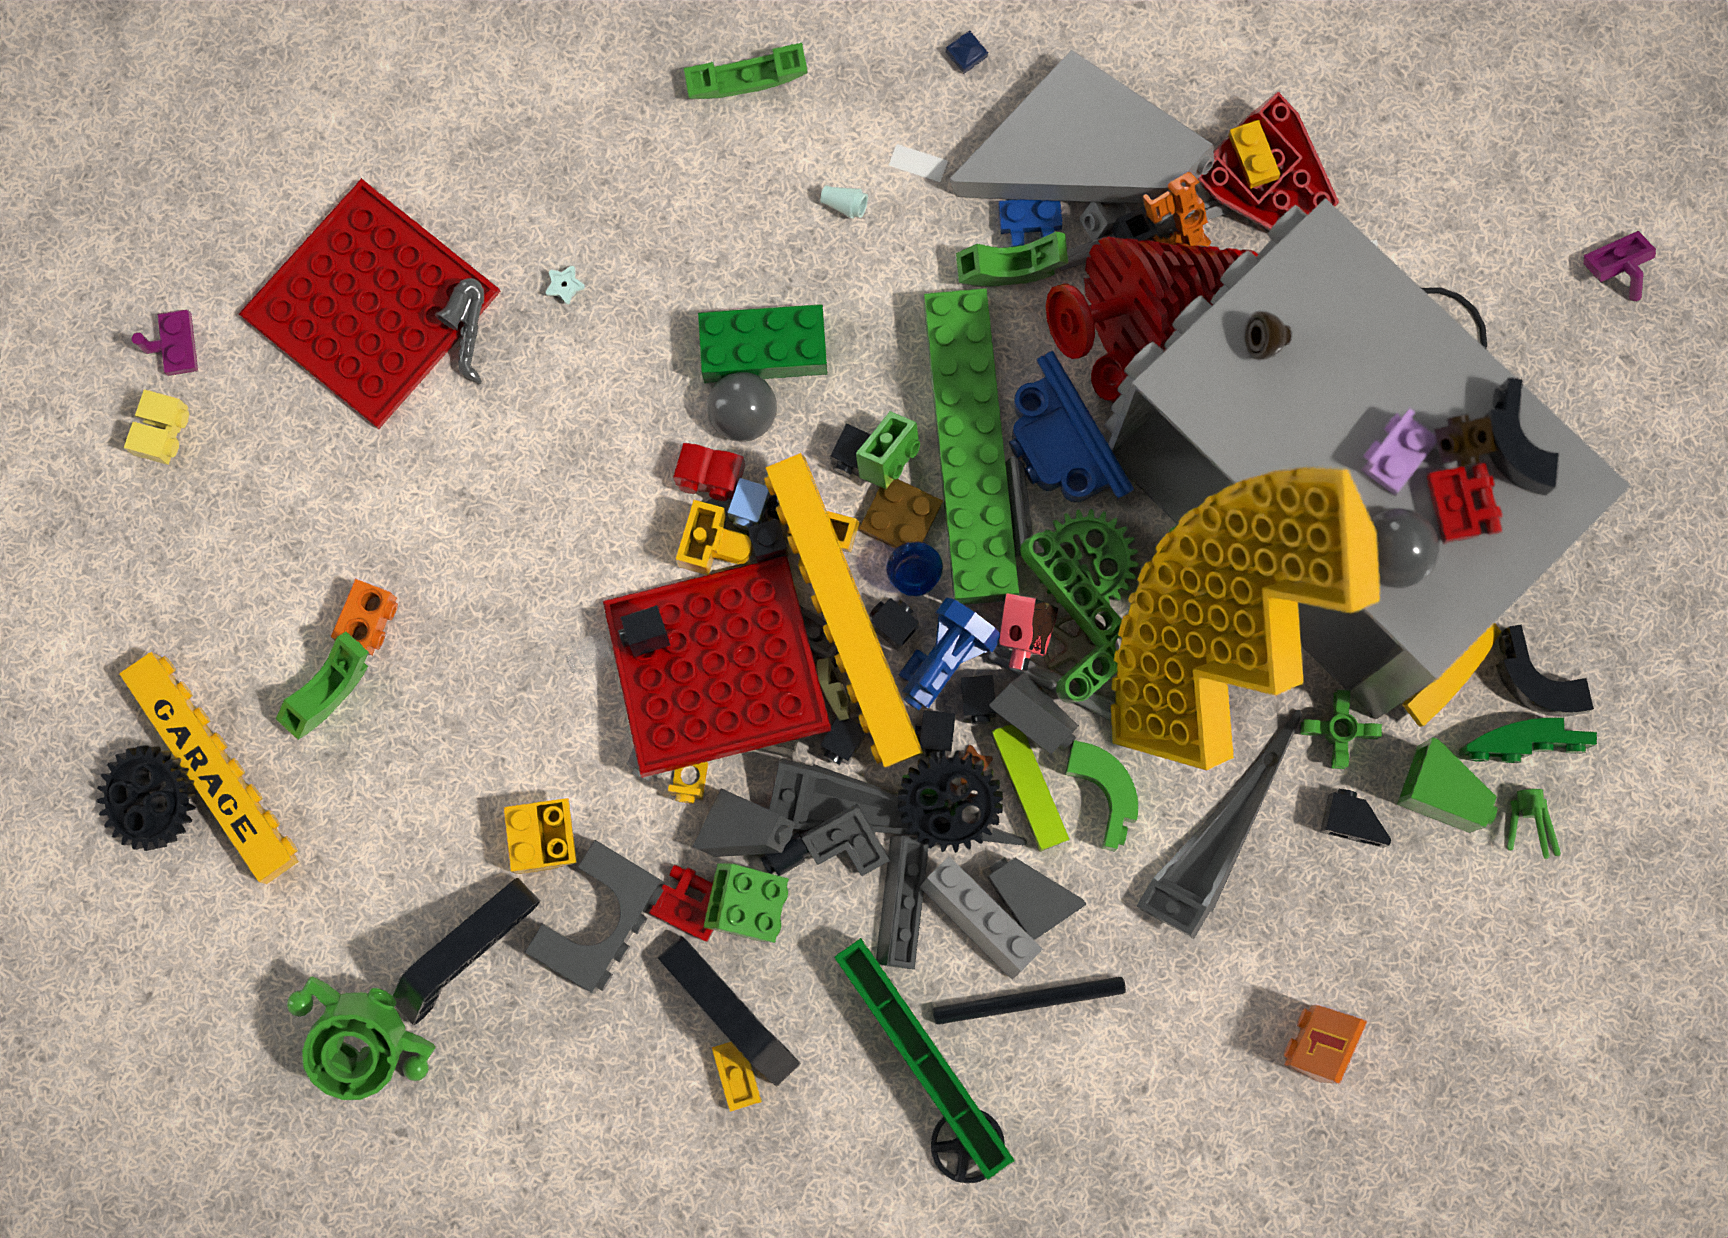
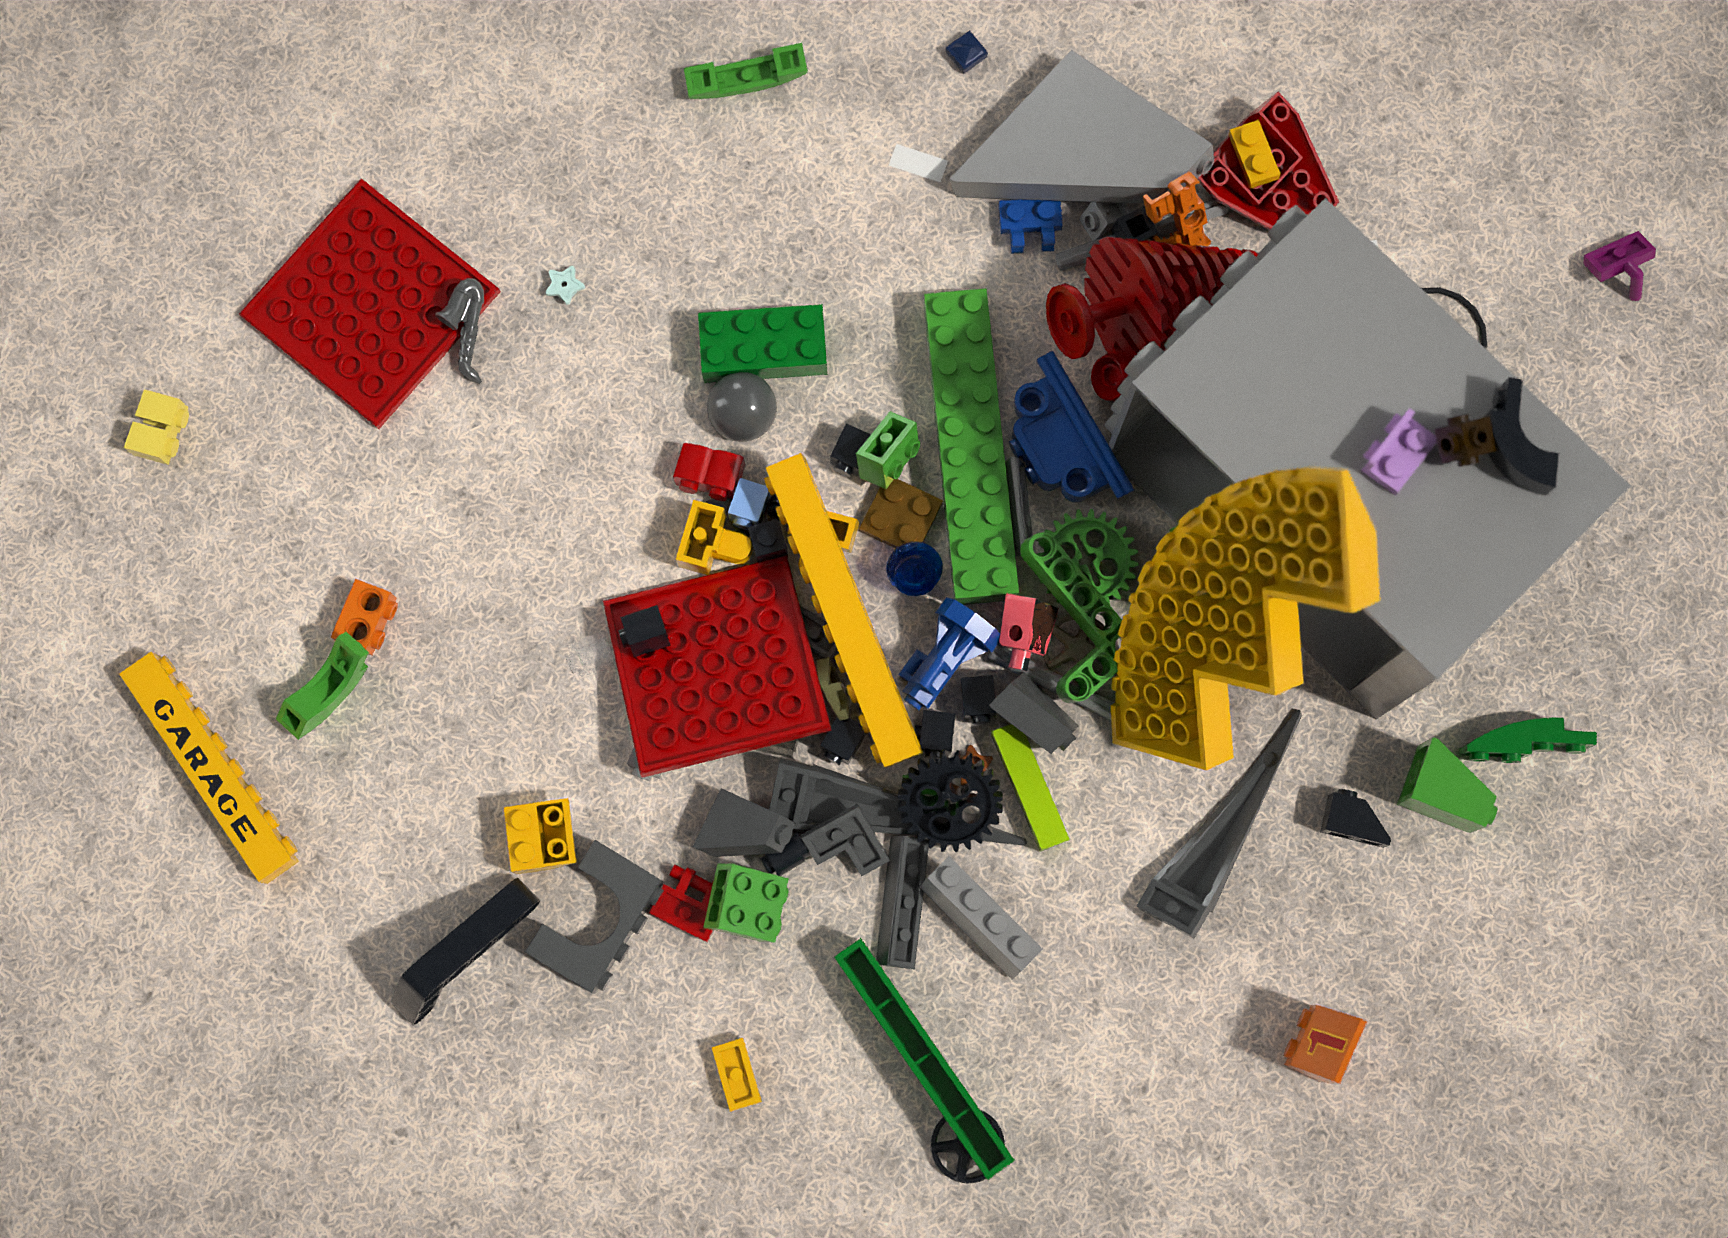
(160, 822): black gear -> none
(175, 343): magenta plate -> none
(338, 1066): bright green piece -> none
(688, 793): yellow bracket -> none
(728, 1011): black beam -> none
(845, 200): light aqua cone -> none
(894, 622): black brick -> none
(1012, 265): bright green arch -> none
(1029, 1000): black axle -> none
(1032, 897): dark grey slope -> none
(1110, 775): bright green arch -> none
(1266, 335): dark brown brick -> none
(1340, 752): bright green pin -> none
(1404, 547): dark grey piece -> none
(1434, 697): yellow slope -> none
(1455, 506): red plate -> none
(1533, 805): bright green plant -> none
(1534, 689): black arch -> none

